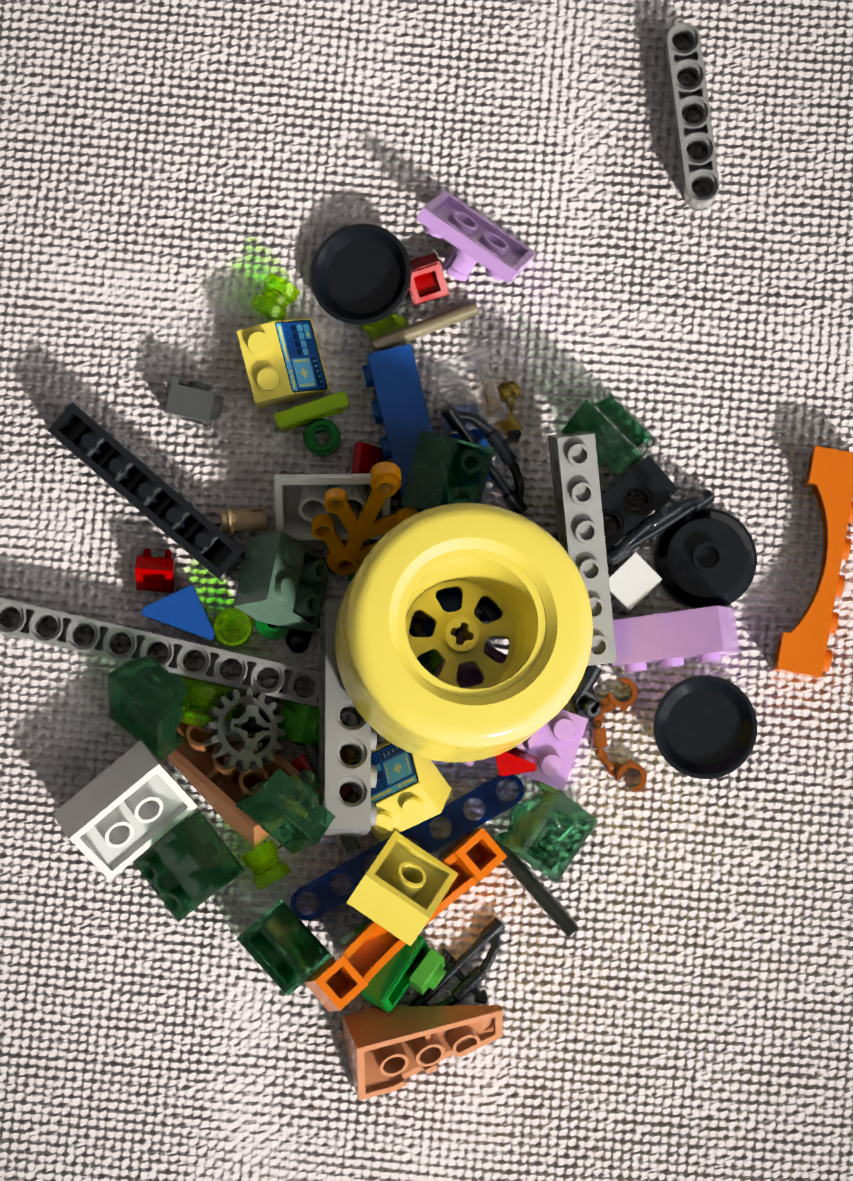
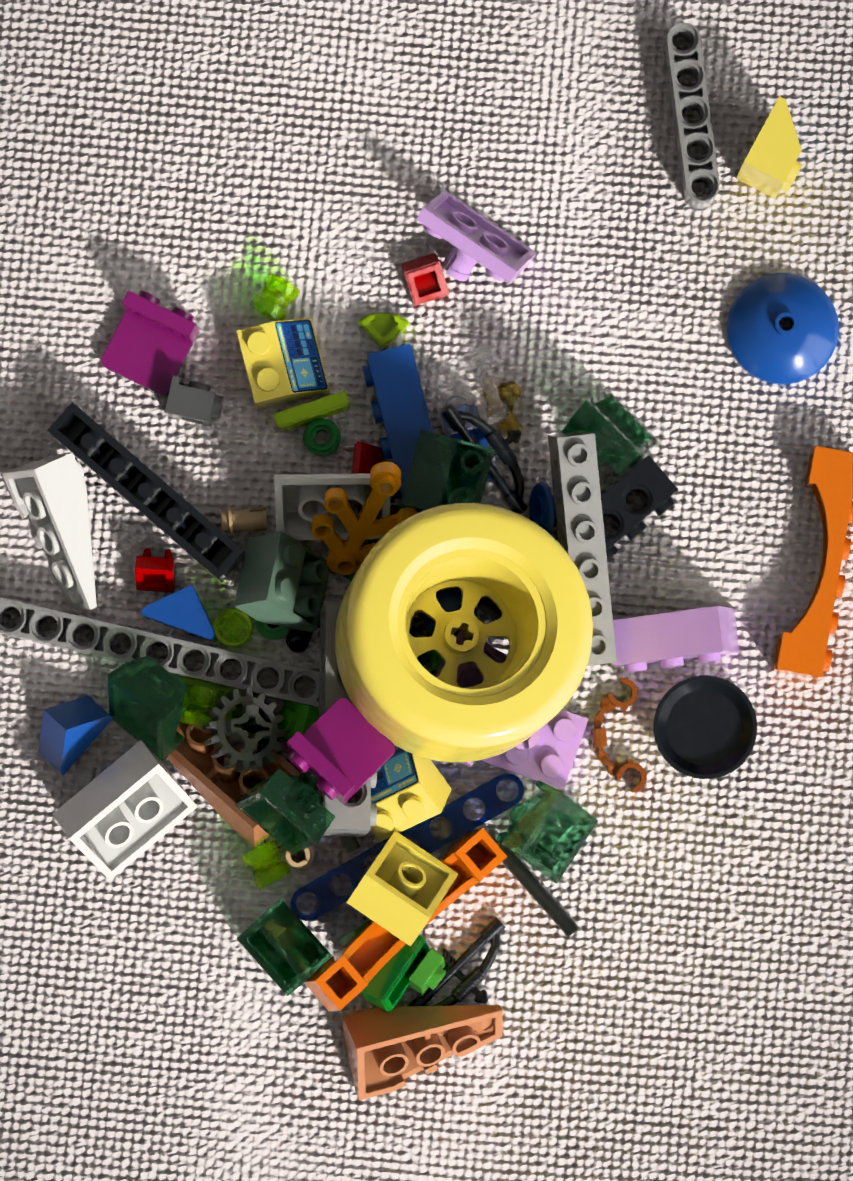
(57, 504): none -> white wedge
(70, 730): none -> blue slope
(150, 342): none -> magenta bracket
(188, 865): clear green slope -> none
(309, 852): none -> tan pin
(340, 751): none -> magenta bracket
(361, 274): black piece -> none
(424, 326): dark tan bar -> none
(515, 762): red slope -> none
(542, 507): none -> blue piece
(584, 697): black arm -> none
(633, 581): white panel -> none
(656, 524): black piece -> none
(706, 559): black piece -> none
(768, 350): none -> blue dish
(773, 156): none -> light yellow slope

